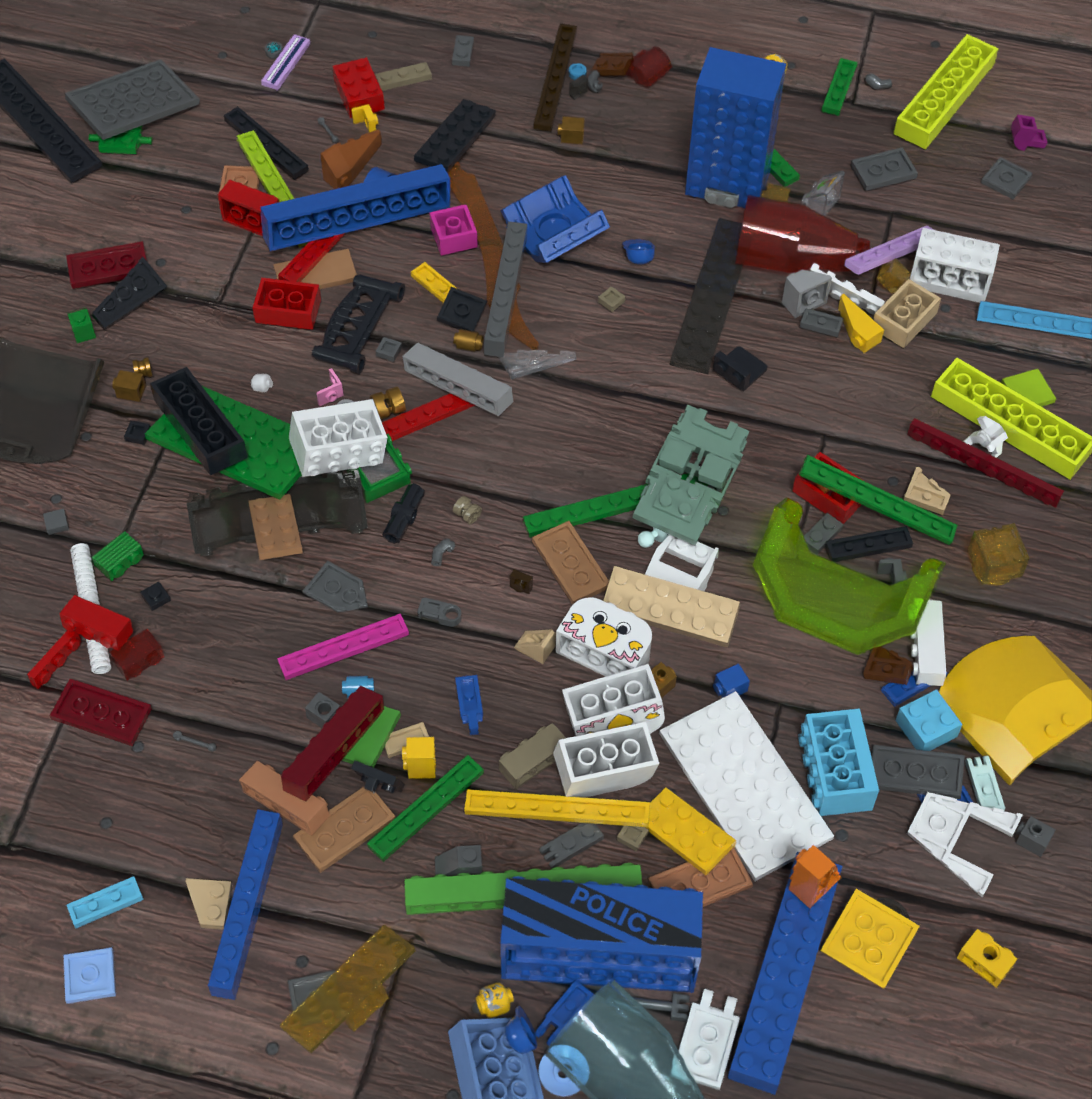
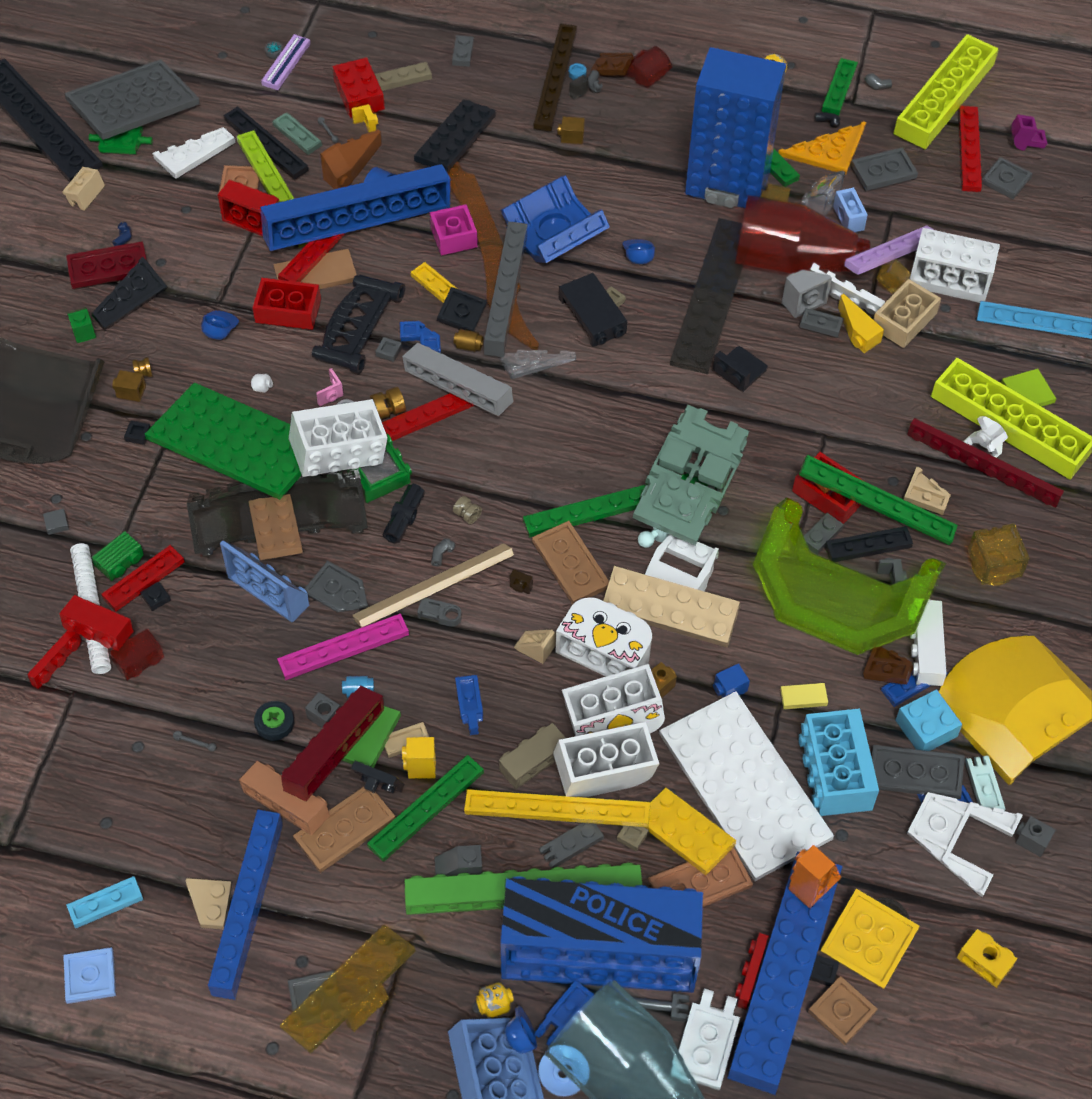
(84, 187): none -> tan hinge
(101, 712): dark red plate -> none
(124, 234): none -> dark blue arm
(142, 578): none -> red plate
(194, 152): none -> white wing
(198, 421): black brick -> none
(218, 324): none -> blue cap
(264, 582): none -> medium blue slope
(271, 728): none -> black wheel
(297, 133): none -> sand green tile
(418, 332): none -> blue tile
(432, 585): none -> tan tile
(594, 309): none -> black panel
(750, 970): none -> red plate
(804, 696): none -> light yellow tile
(824, 971): none -> black tile
(827, 116): none -> black arm
(828, 151): none -> light orange tile
(842, 1010): none -> medium nougat plate
(850, 210): none -> light blue brick
(970, 149): none -> red plate

